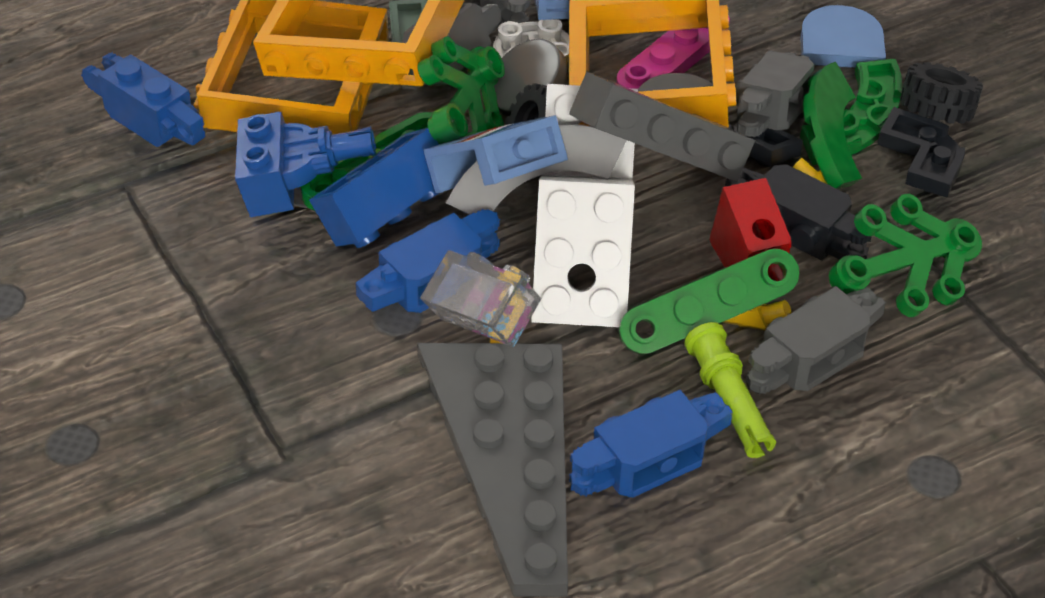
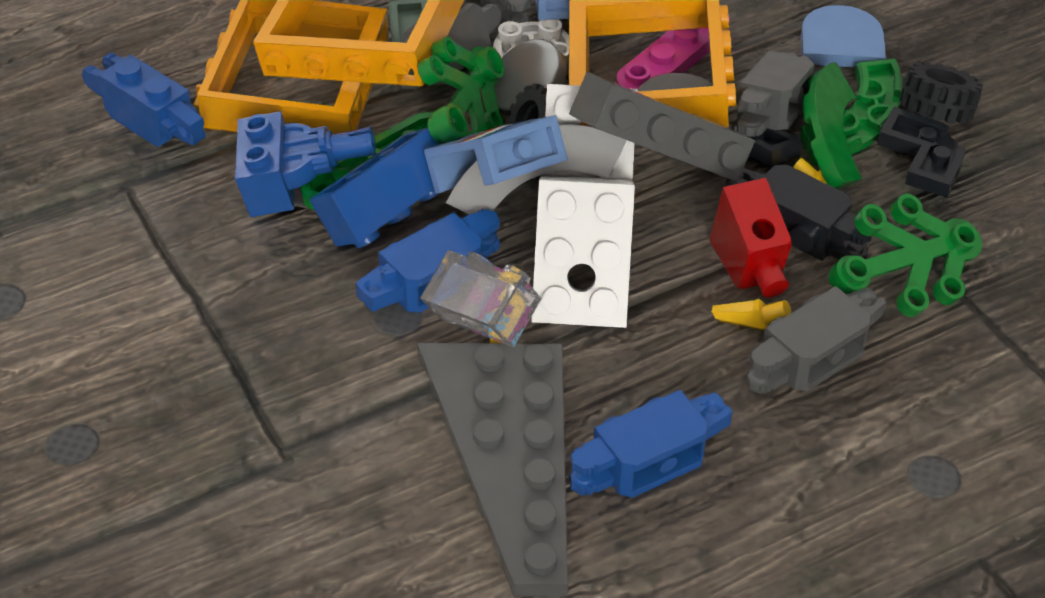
(709, 300): green plate -> none
(723, 372): lime pin -> none

